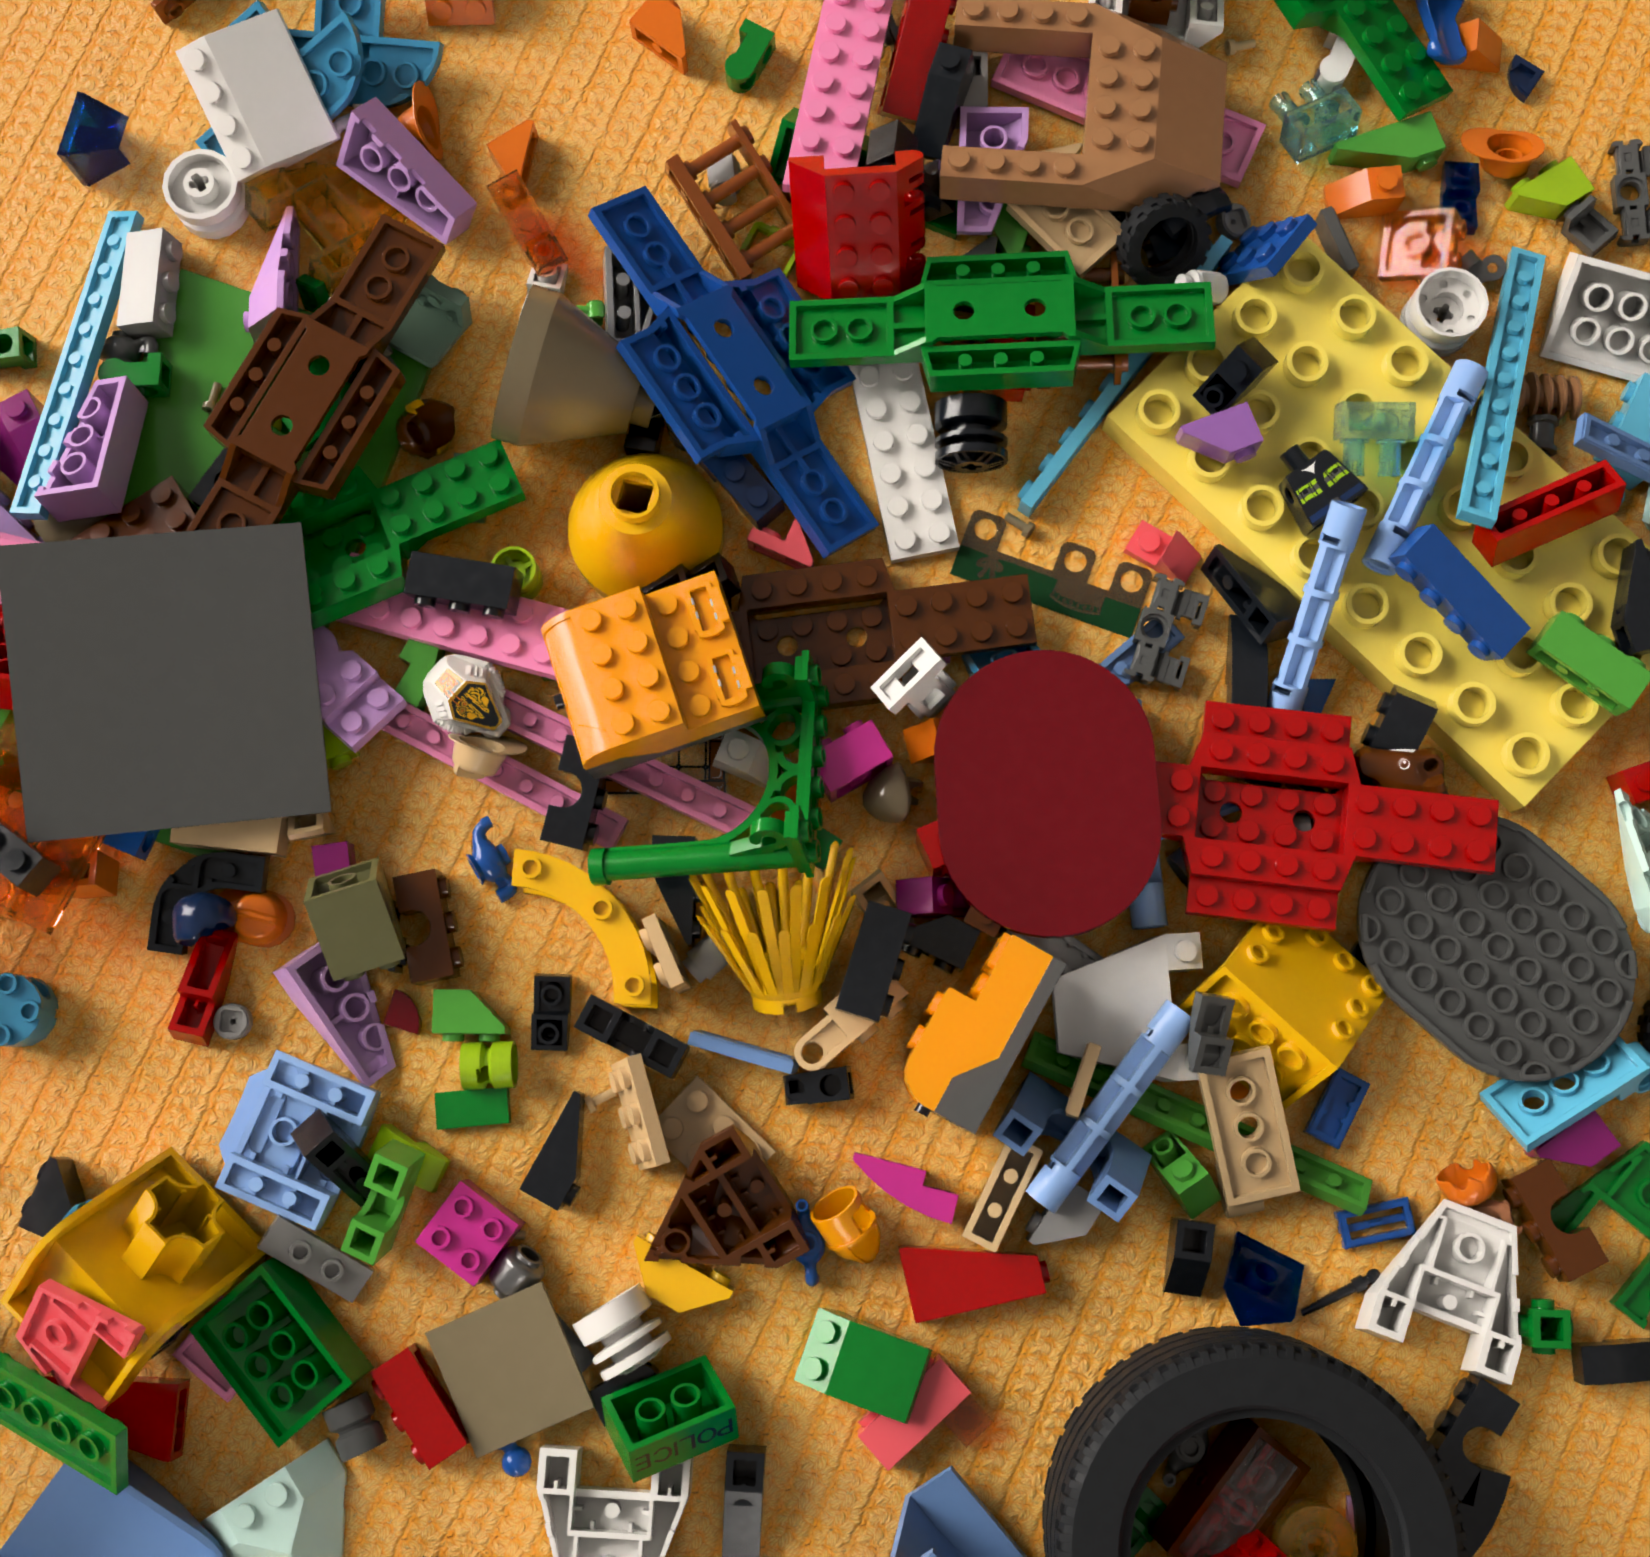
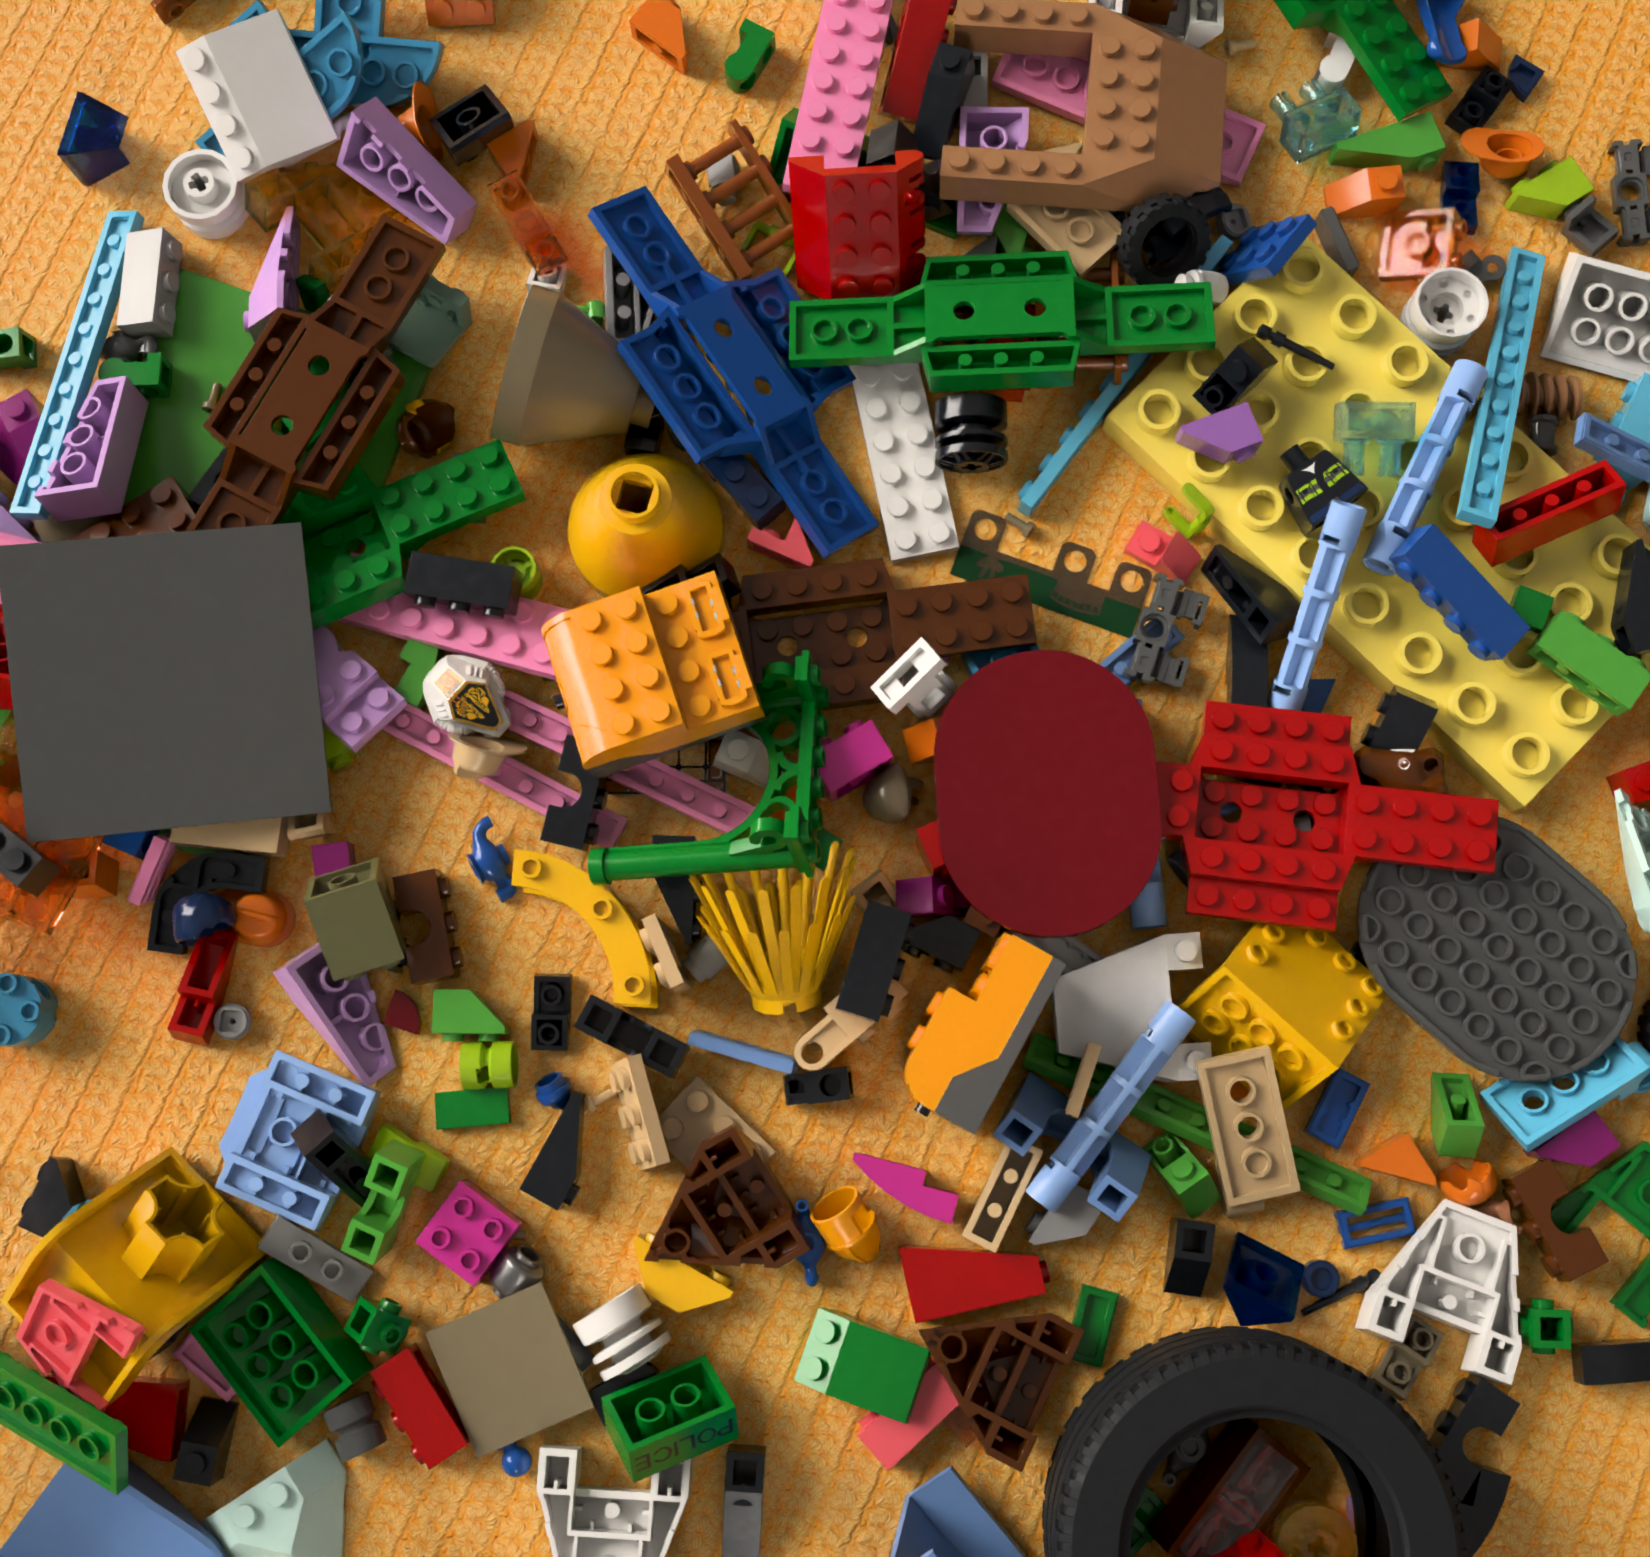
(152, 870): none -> bright pink tile
(207, 1442): none -> black slope
(378, 1325): none -> green brick
(471, 124): none -> black slope
(553, 1090): none -> blue plate
(1003, 1375): none -> reddish brown wedge
(1094, 1315): none -> green tile
(1201, 519): none -> lime piece
(1208, 1040): dark grey slope -> none
(1279, 339): none -> black piece
(1320, 1278): none -> dark blue tile
(1398, 1158): none -> orange slope
(1403, 1361): none -> dark tan slope
(1455, 1115): none -> bright green slope
(1480, 101): none -> black slope
(1532, 607): none -> green tile

